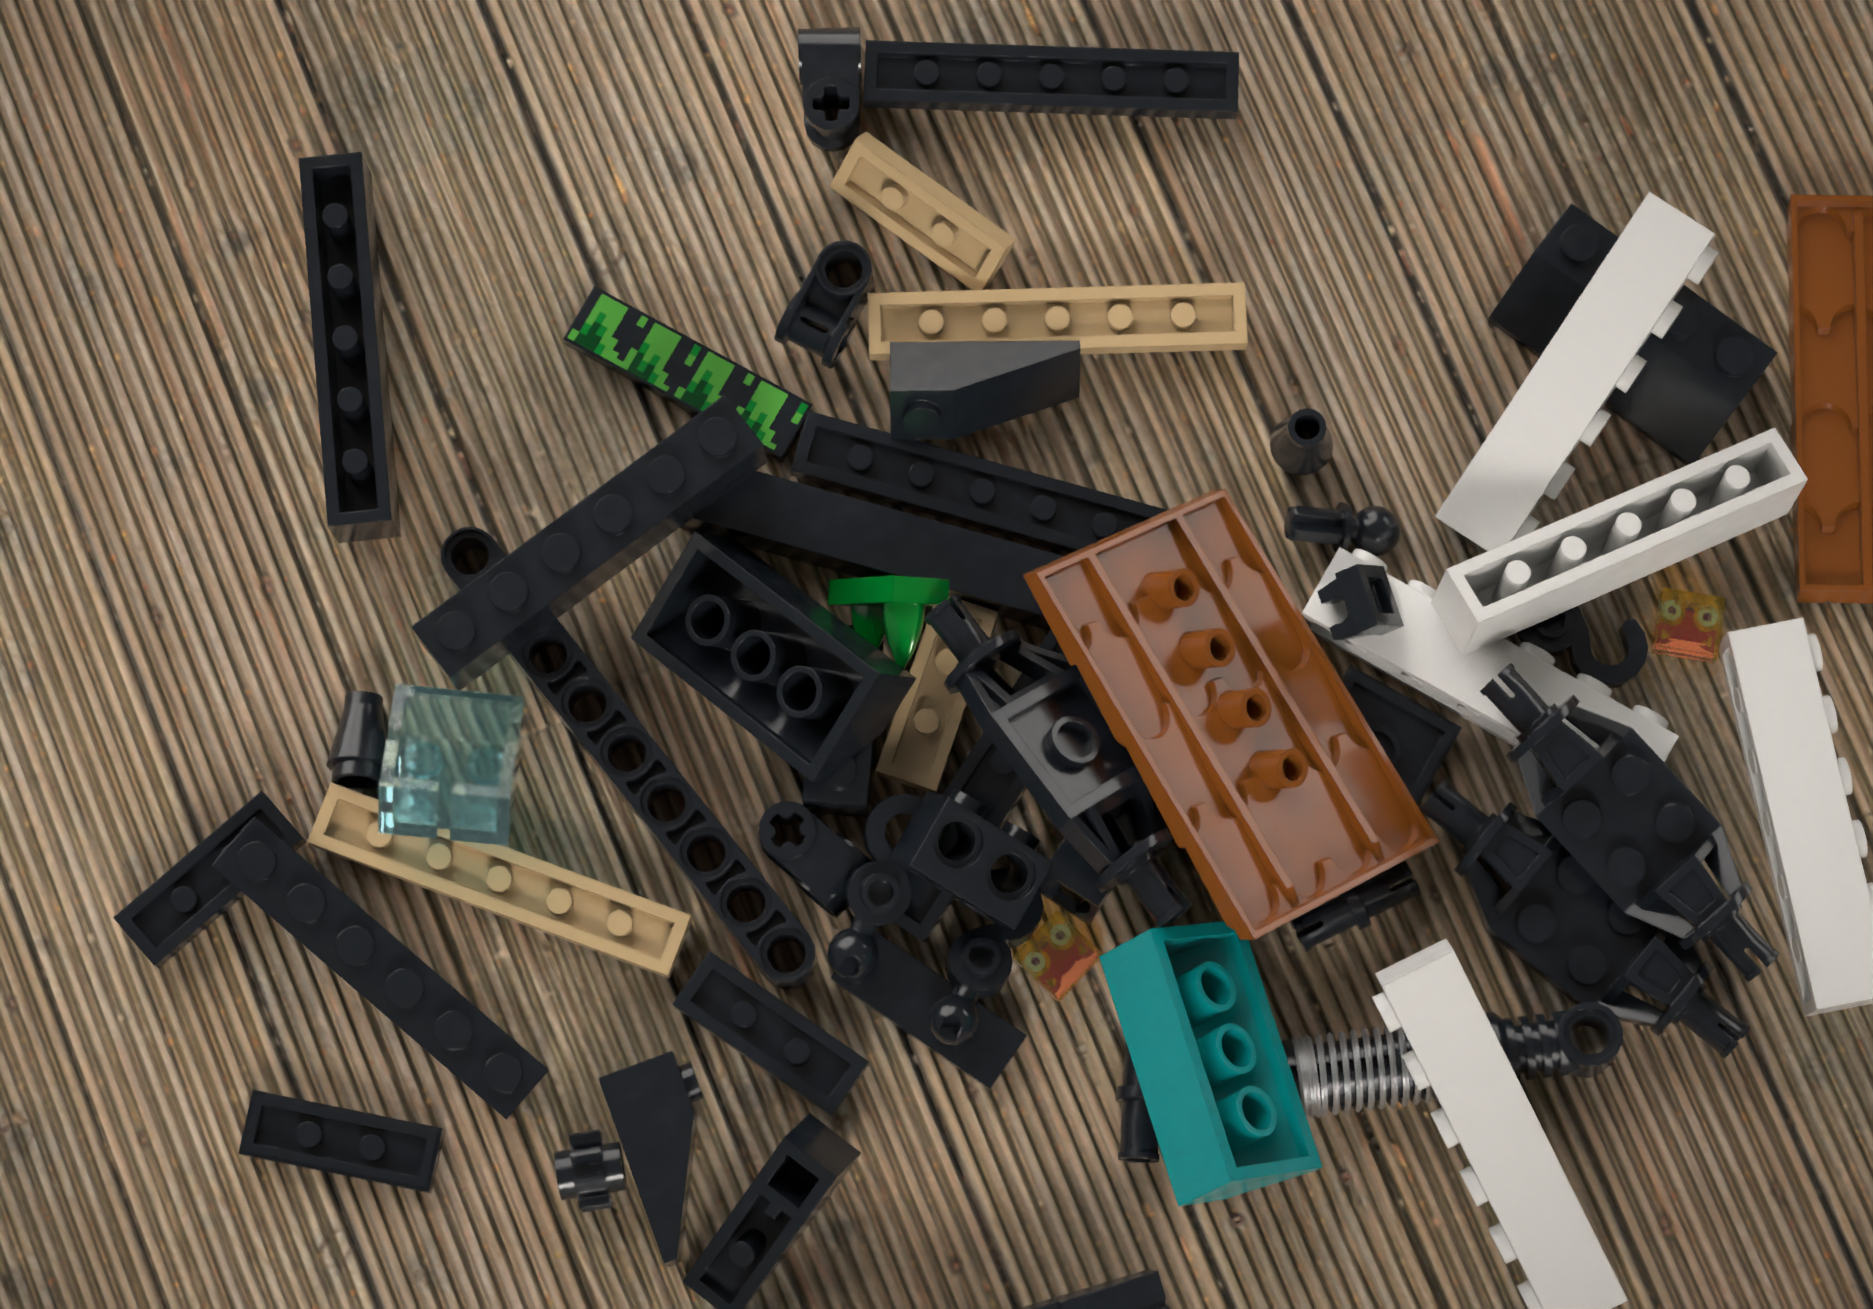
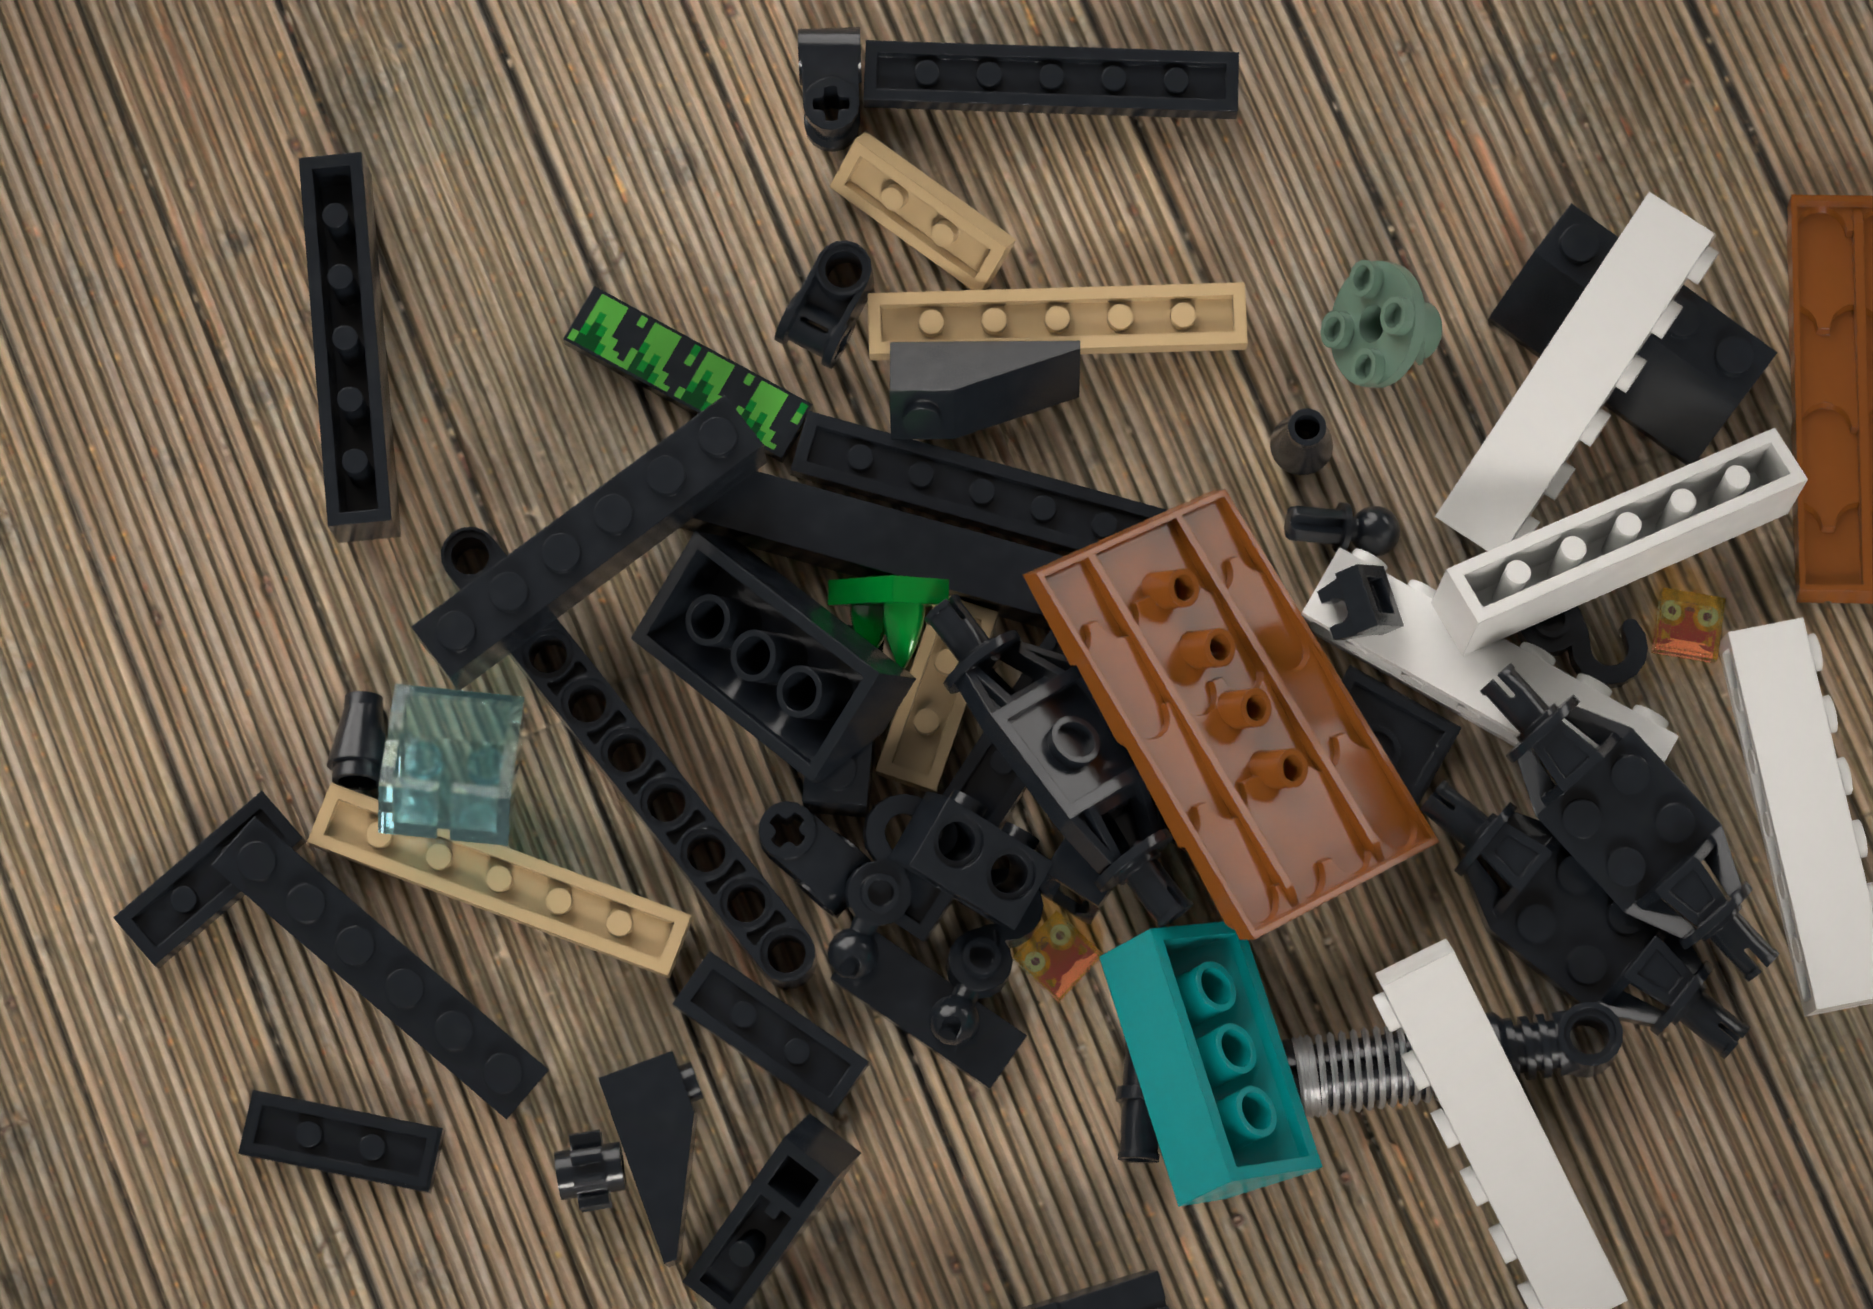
(1356, 906): black pin -> none
(1380, 324): none -> sand green plate

